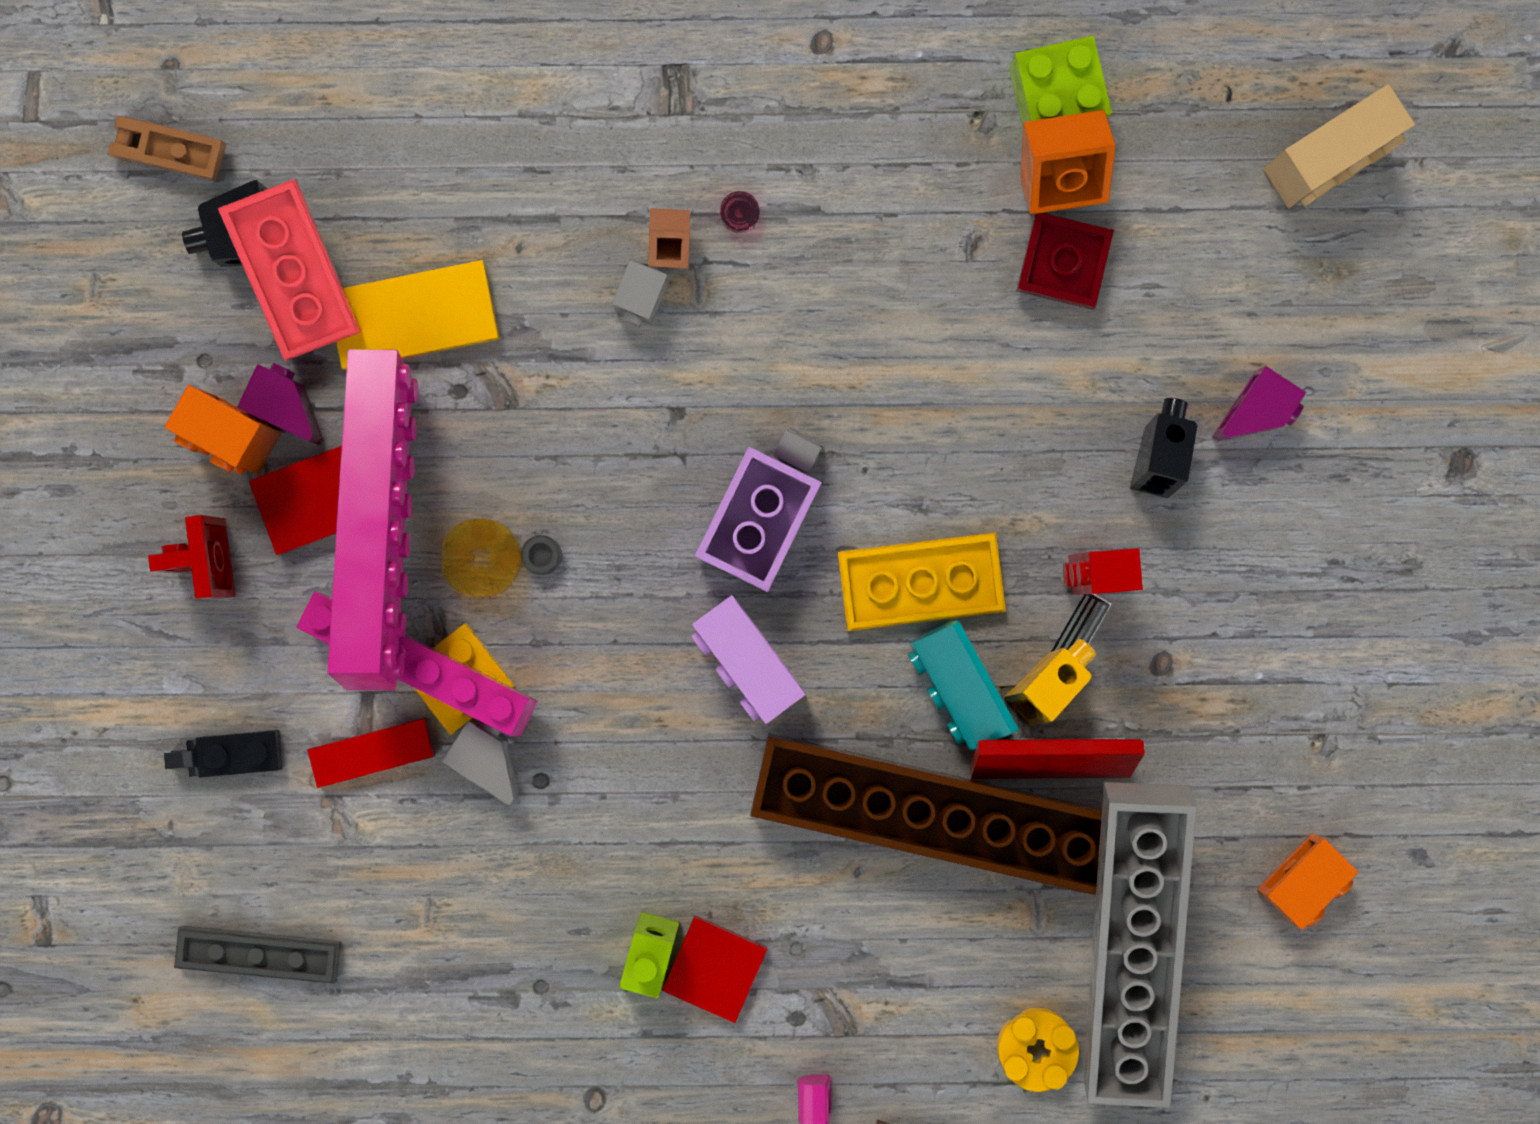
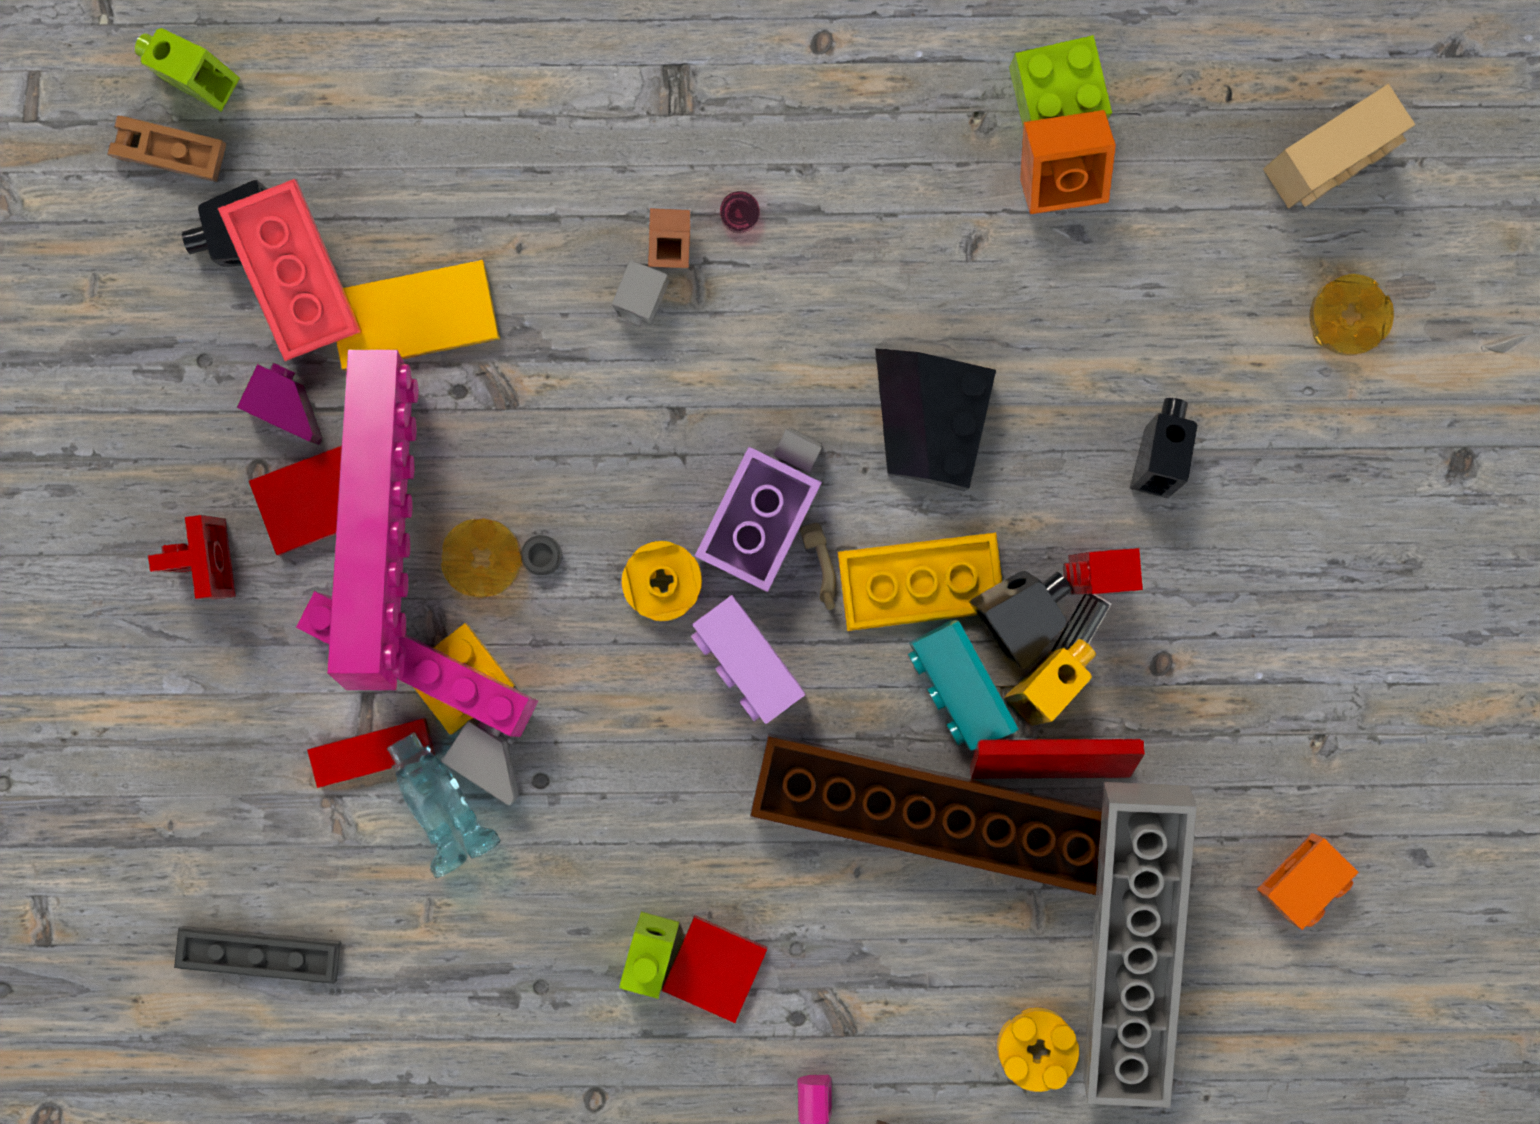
(178, 63): none -> lime torso
(219, 428): orange brick -> none
(228, 754): black hinge -> none
(424, 784): none -> clear light blue piece
(642, 569): none -> yellow plate
(814, 537): none -> dark tan piece
(932, 415): none -> black wedge
(1023, 614): none -> black torso
(1065, 260): dark red plate -> none
(1262, 406): magenta slope -> none
(1368, 299): none -> clear yellow plate

